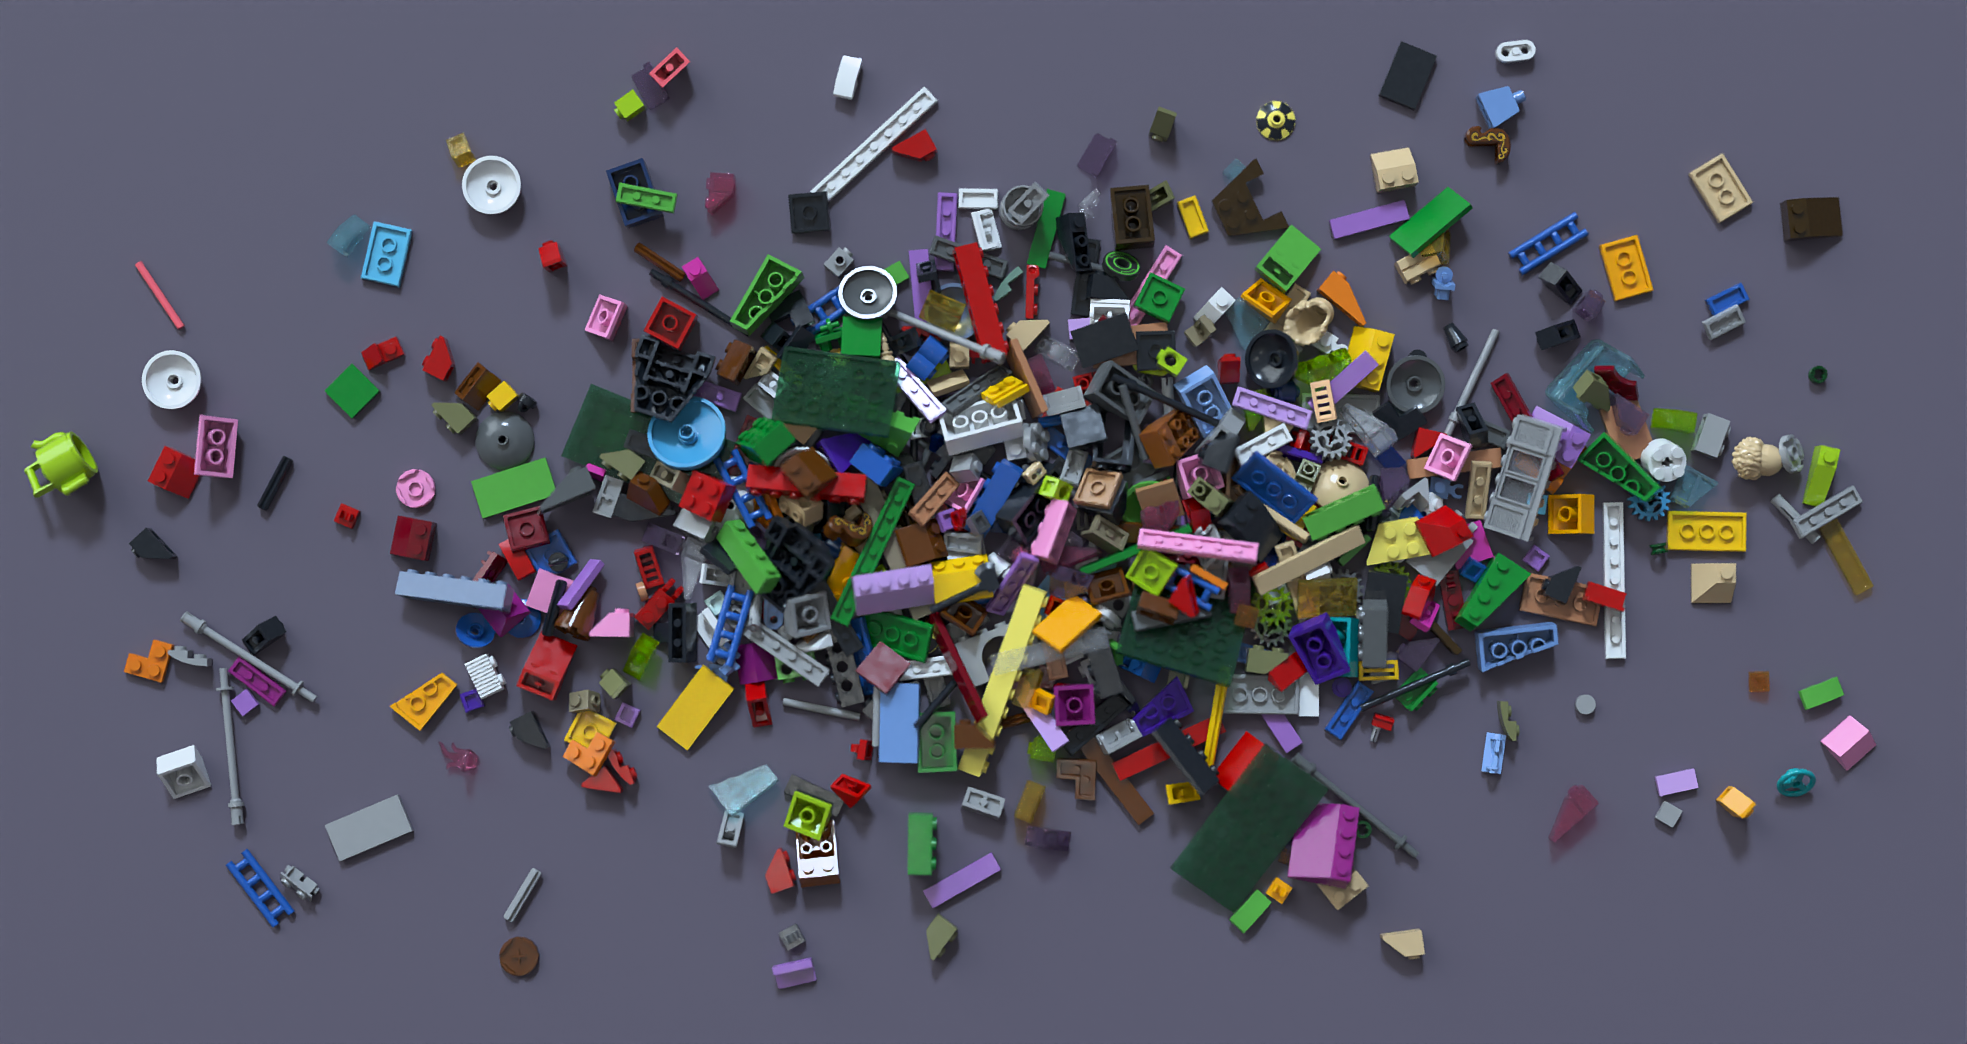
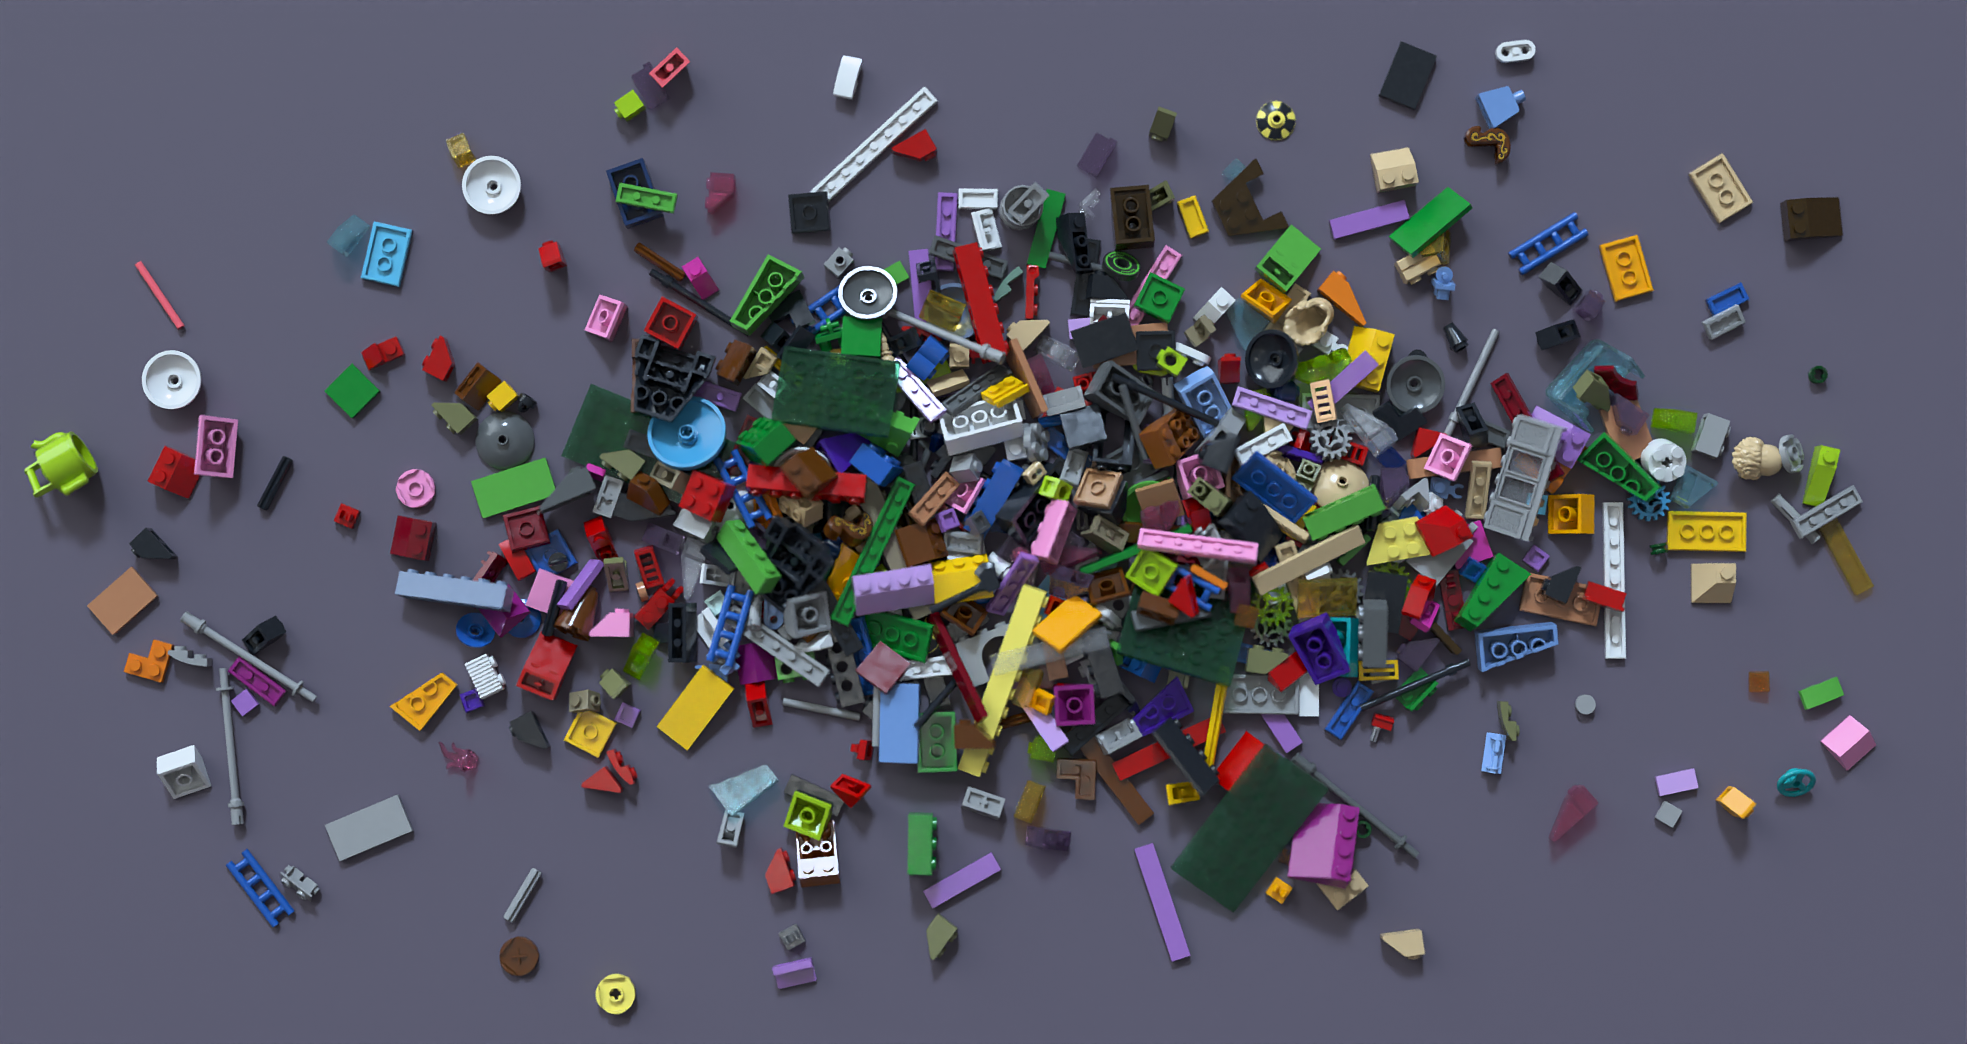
(122, 600): none -> nougat tile
(590, 758): orange plate -> none
(600, 538): none -> red slope
(608, 1002): none -> light yellow plate
(616, 574): none -> slope
(958, 519): red tile -> none
(1162, 902): none -> medium lavender tile
(1198, 357): none -> white plate
(1250, 911): bright green slope -> none

